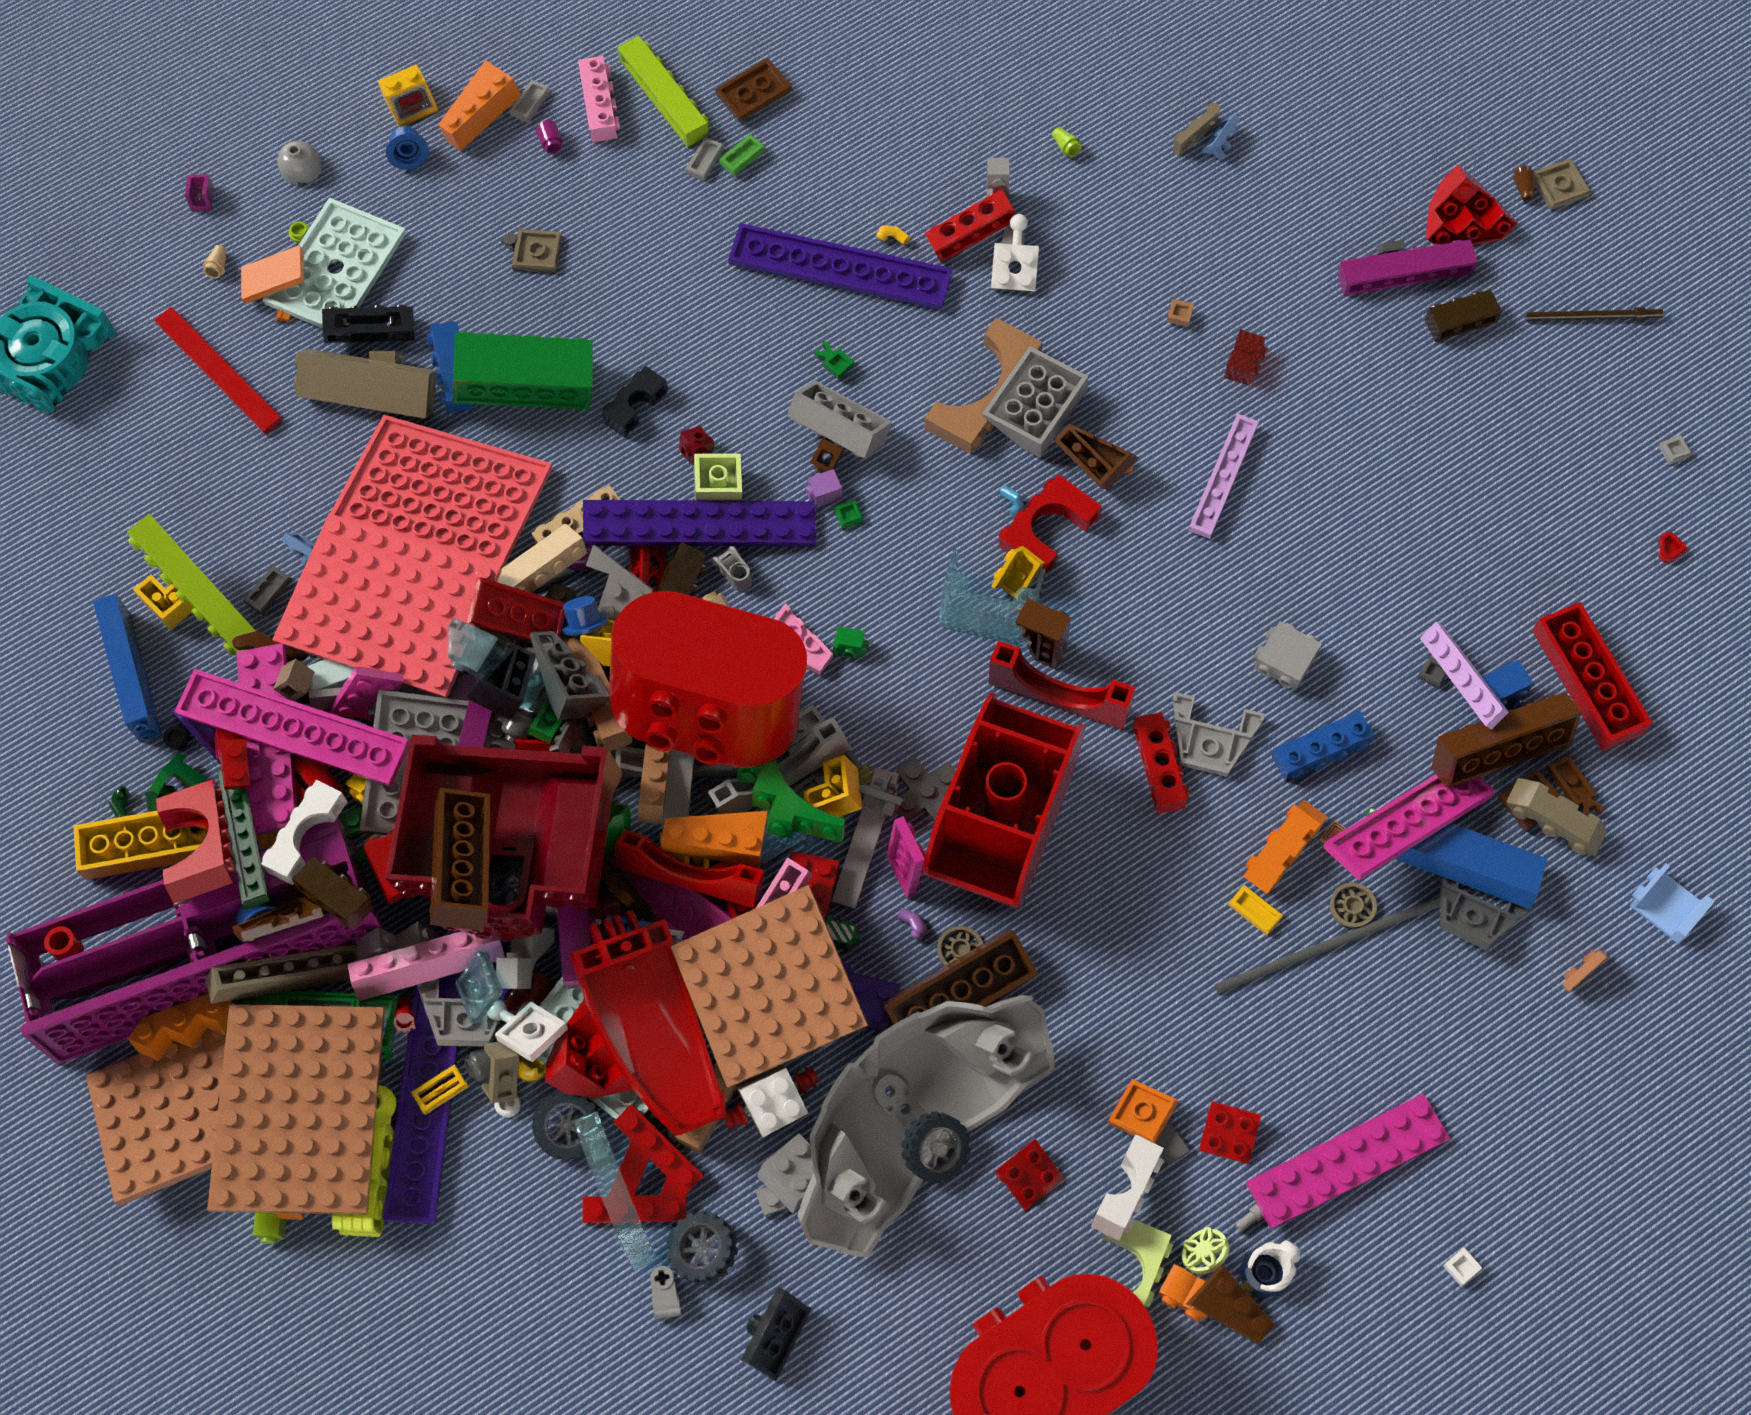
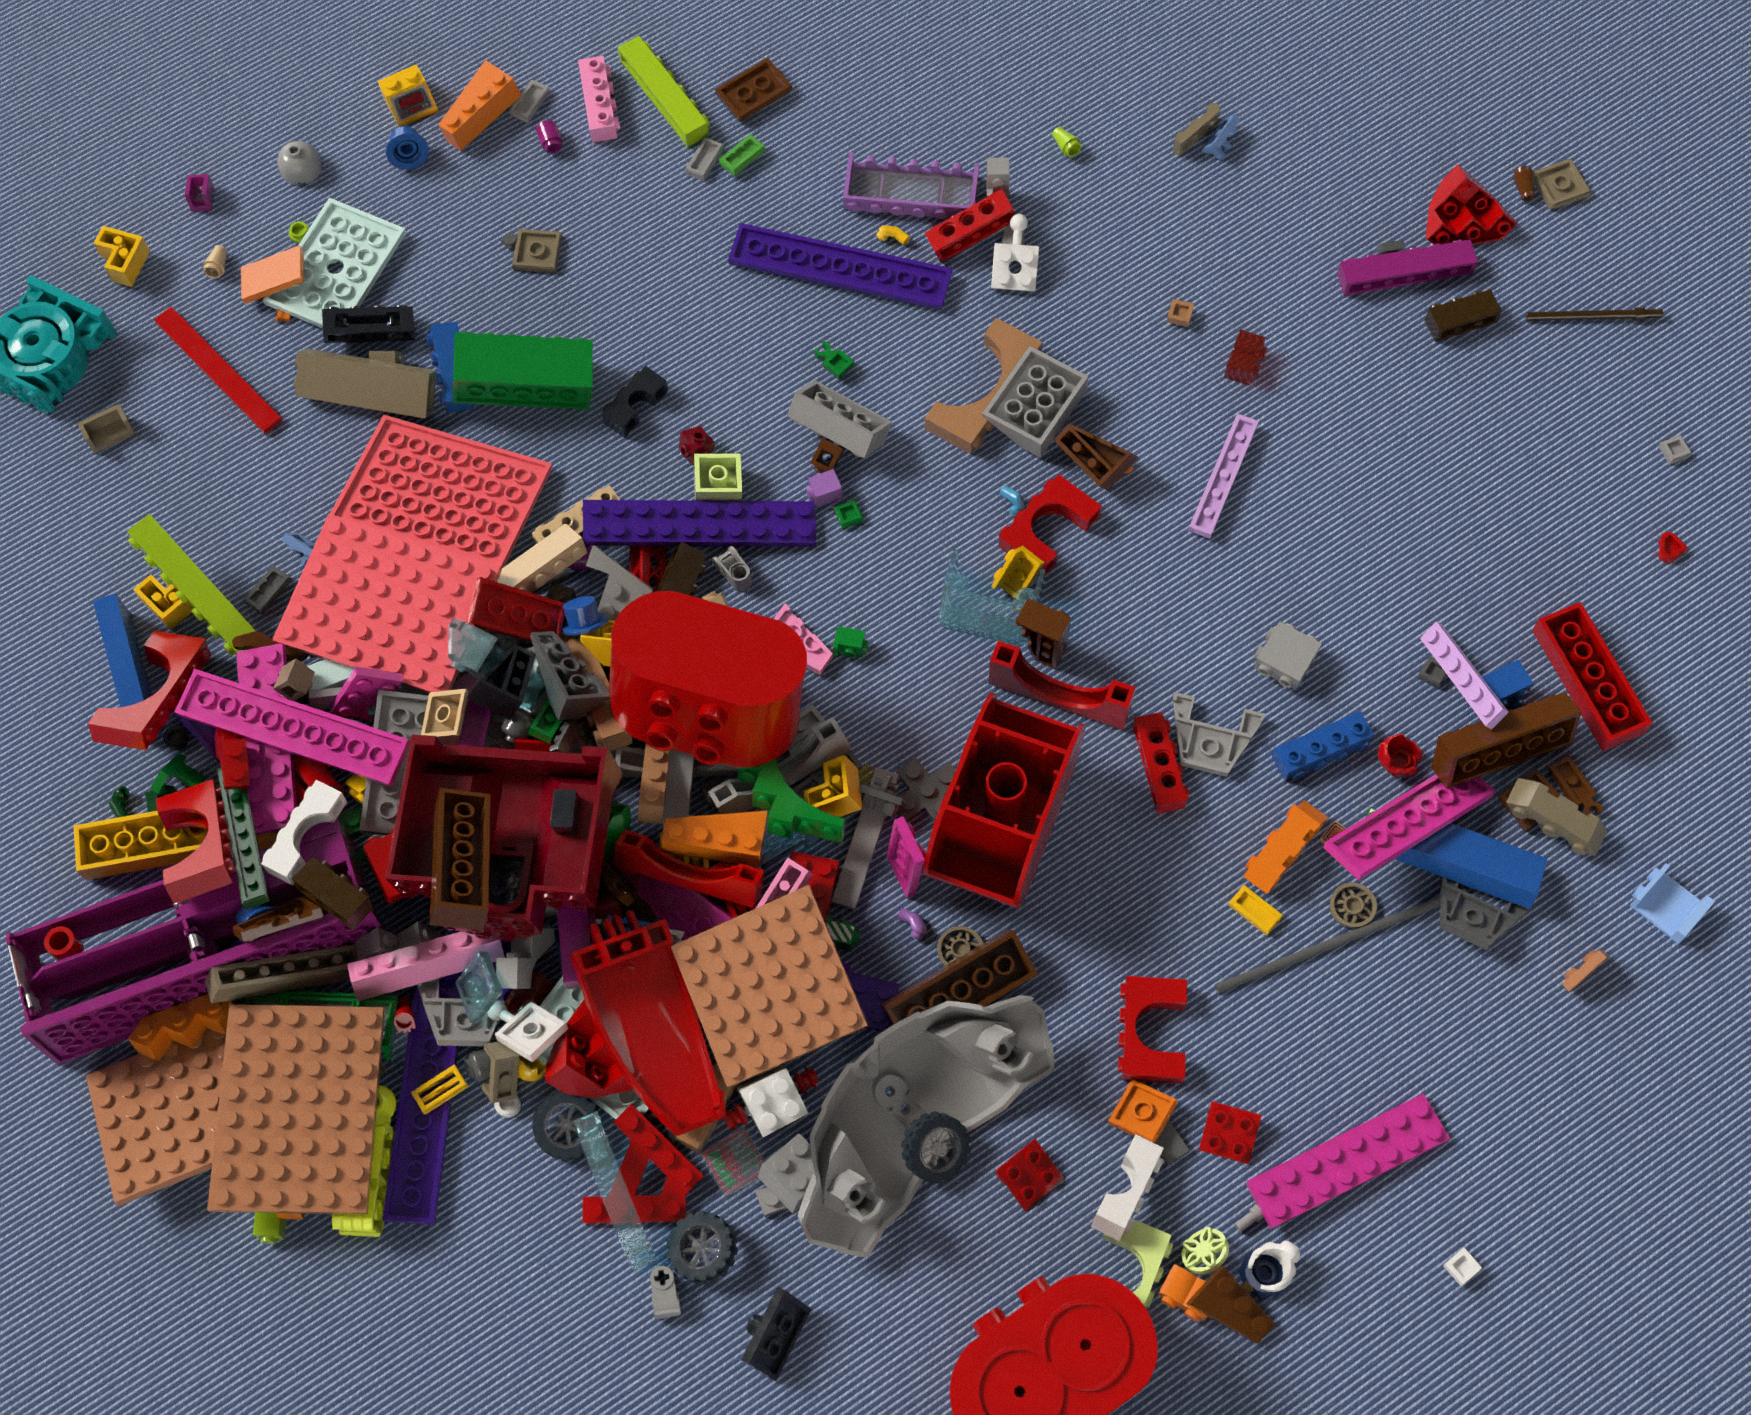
(106, 428): none -> dark tan panel
(123, 252): none -> yellow brick
(141, 722): none -> red arch
(445, 715): none -> tan slope
(565, 811): none -> black piece
(733, 1162): none -> clear tile
(908, 189): none -> window
(1139, 1061): none -> red arch
(1399, 756): none -> red hair

